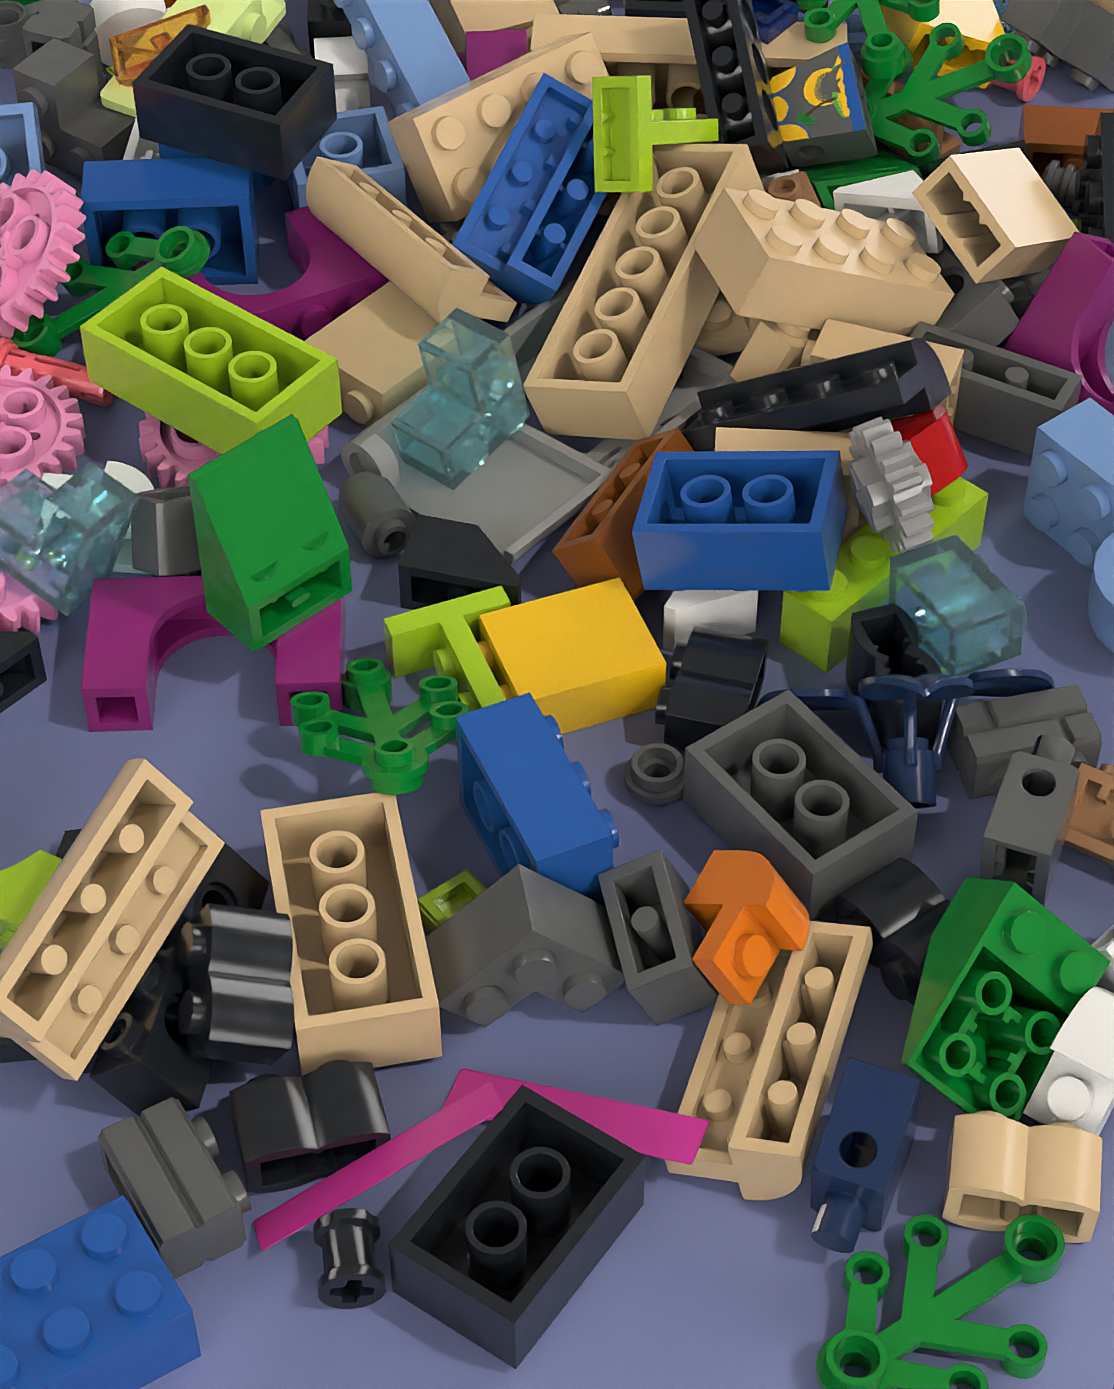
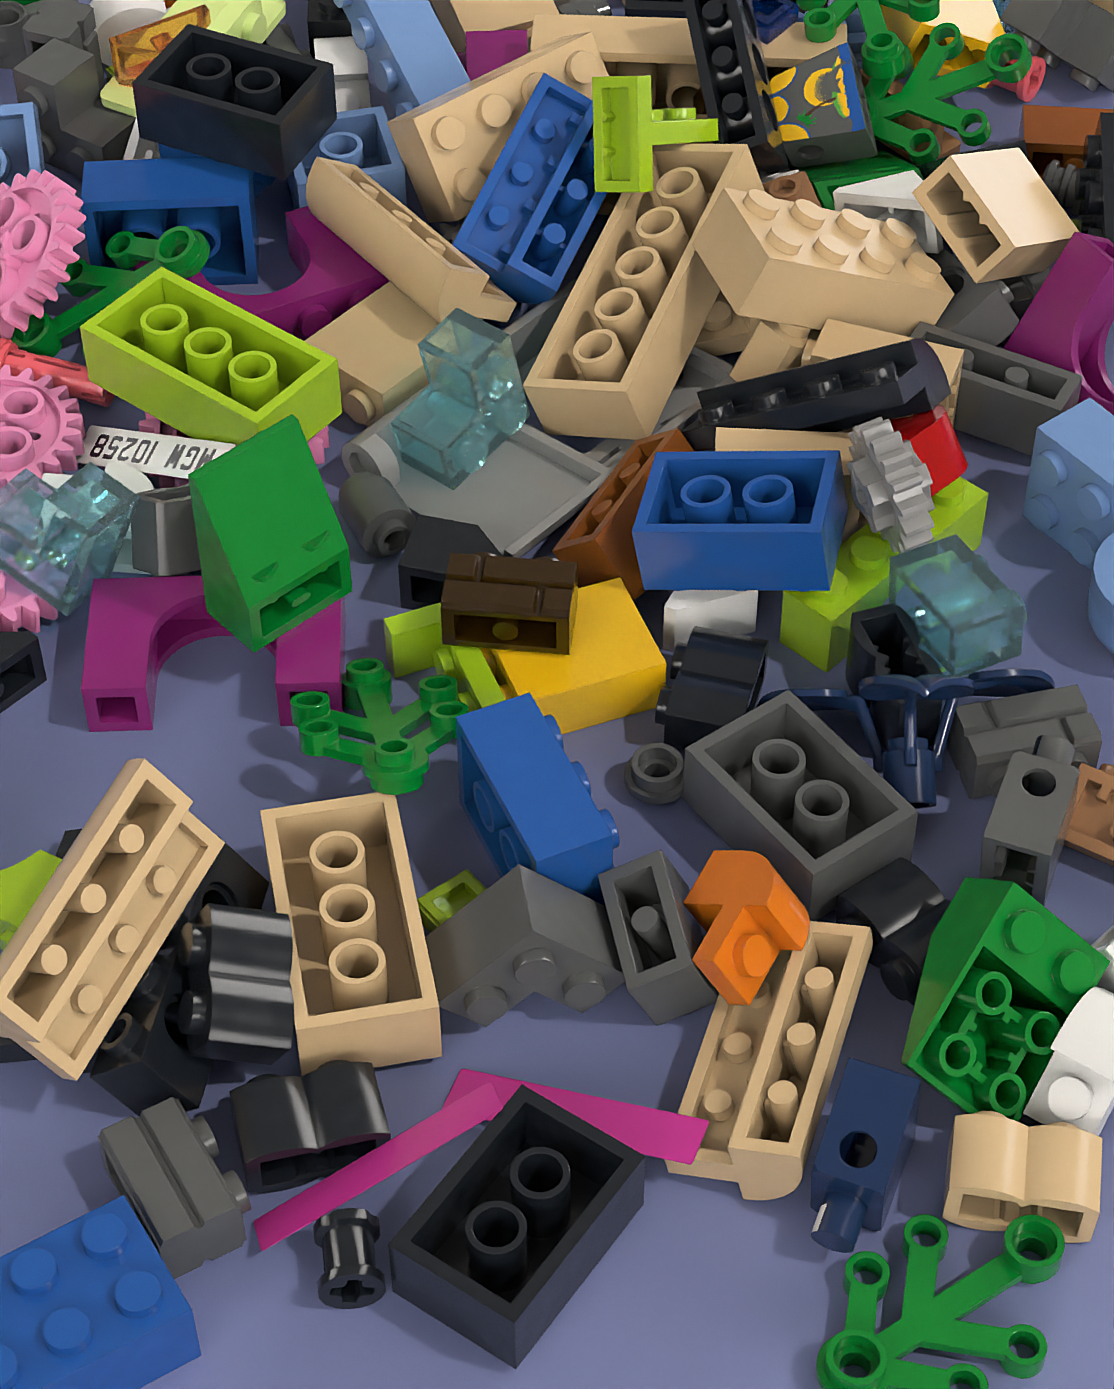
(149, 451): none -> white sticker
(509, 603): none -> dark brown brick

